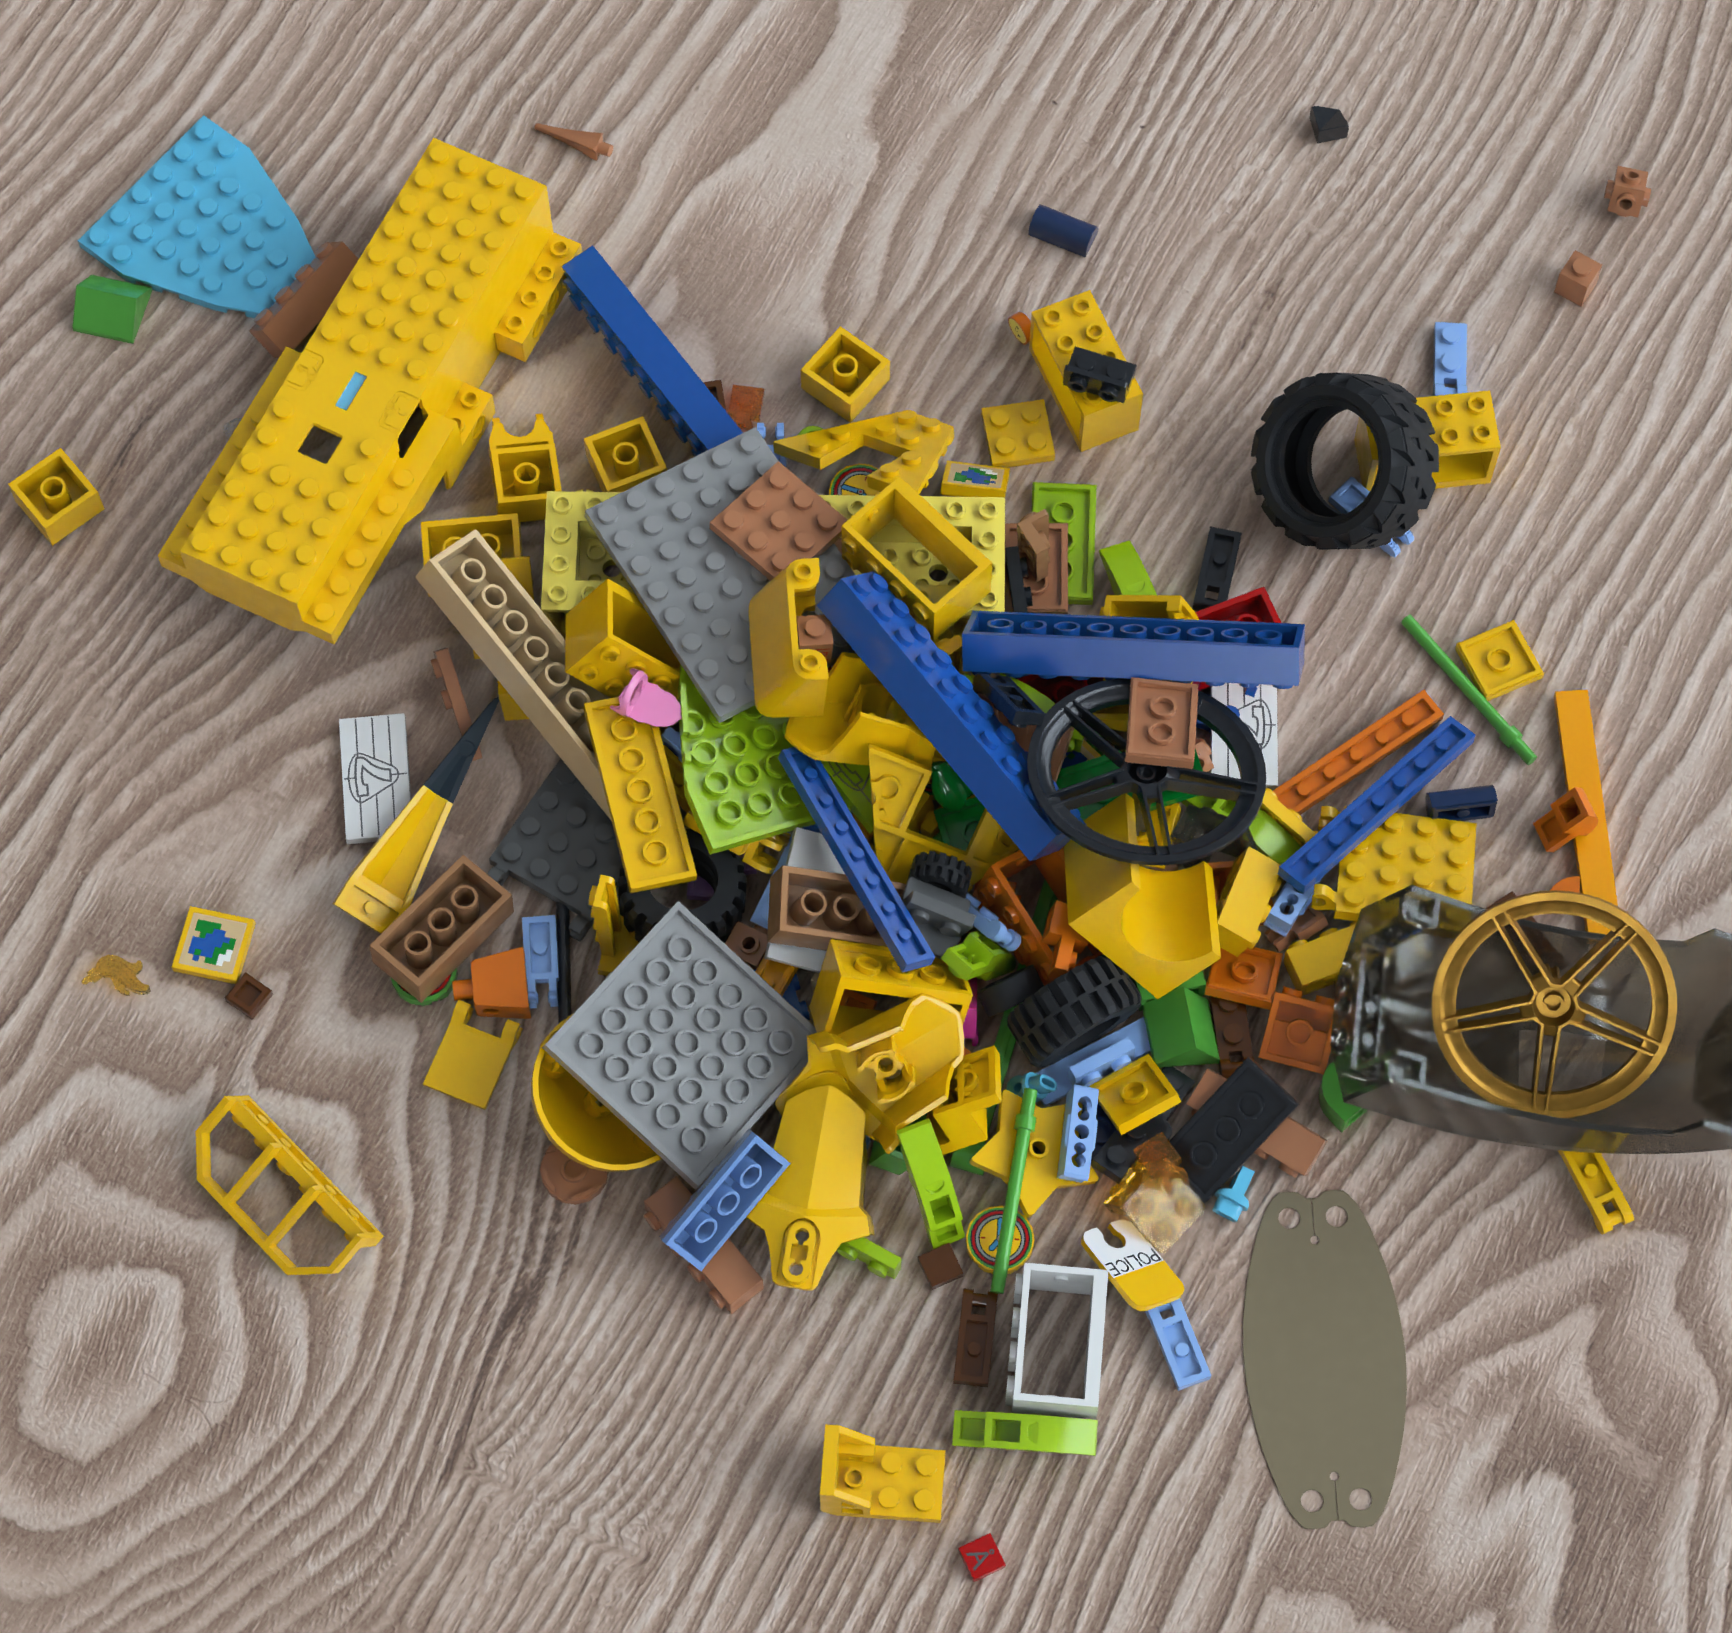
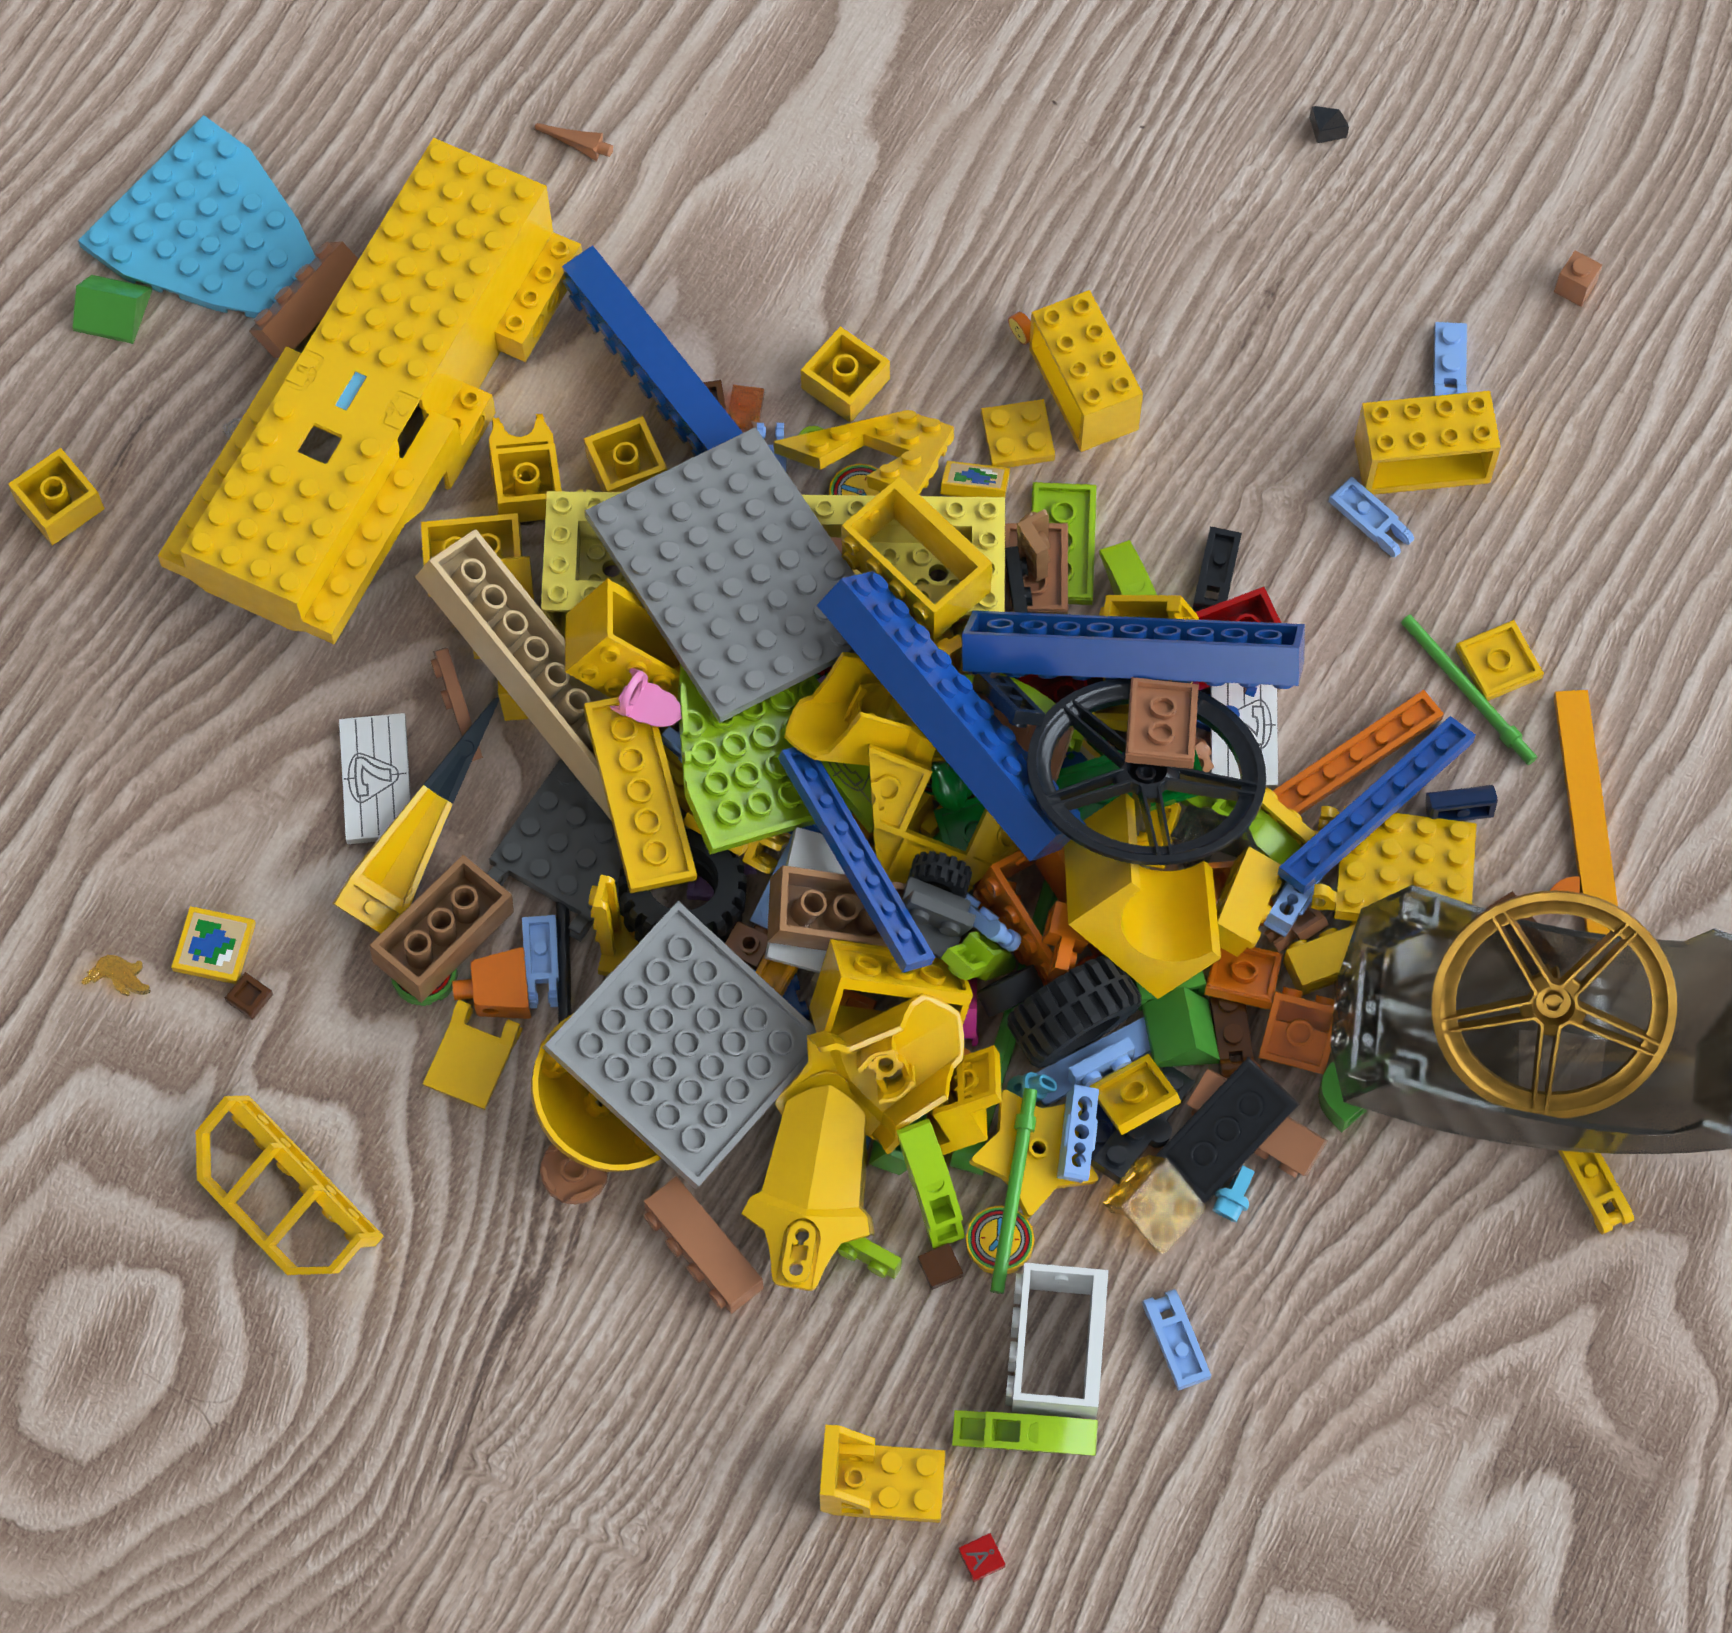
(724, 1200): medium blue slope -> none
(778, 522): nougat plate -> none
(785, 677): yellow windscreen -> none
(815, 634): nougat brick -> none
(975, 1339): reddish brown plate -> none
(1062, 230): dark blue brick -> none
(1099, 375): black bracket -> none
(1135, 1268): piece -> none
(1161, 1159): clear orange plate -> none
(1285, 456): black tyre -> none
(1324, 1359): dark tan piece -> none
(1569, 817): orange brick -> none
(1627, 192): nougat brick -> none

